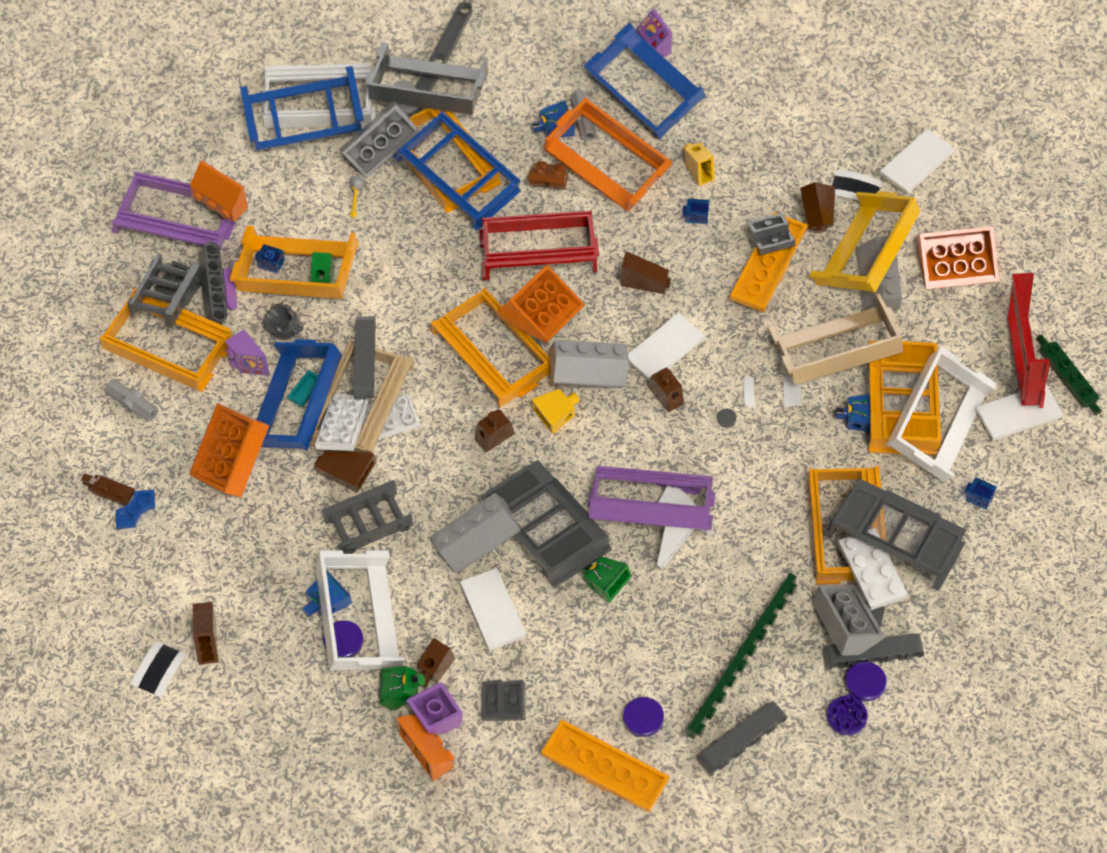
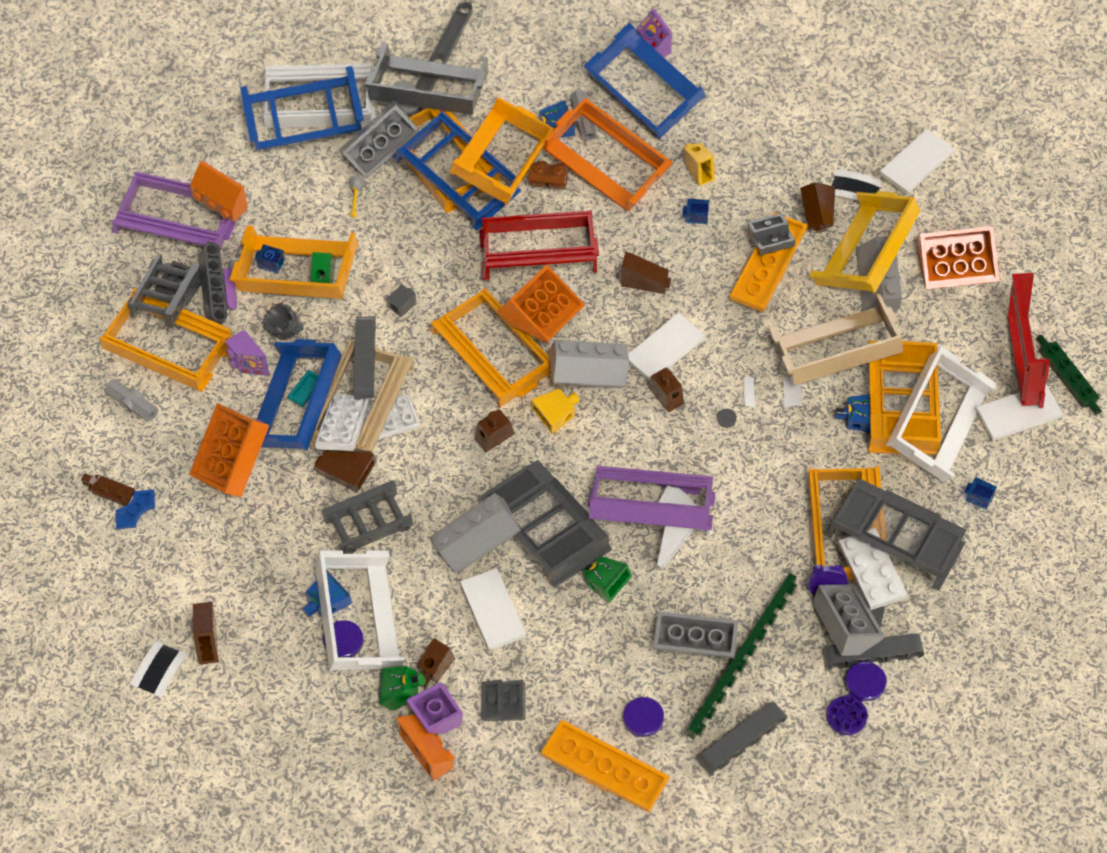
(401, 300): none -> dark grey brick
(501, 112): none -> light orange piece
(696, 634): none -> light grey slope
(826, 576): none -> dark purple tile

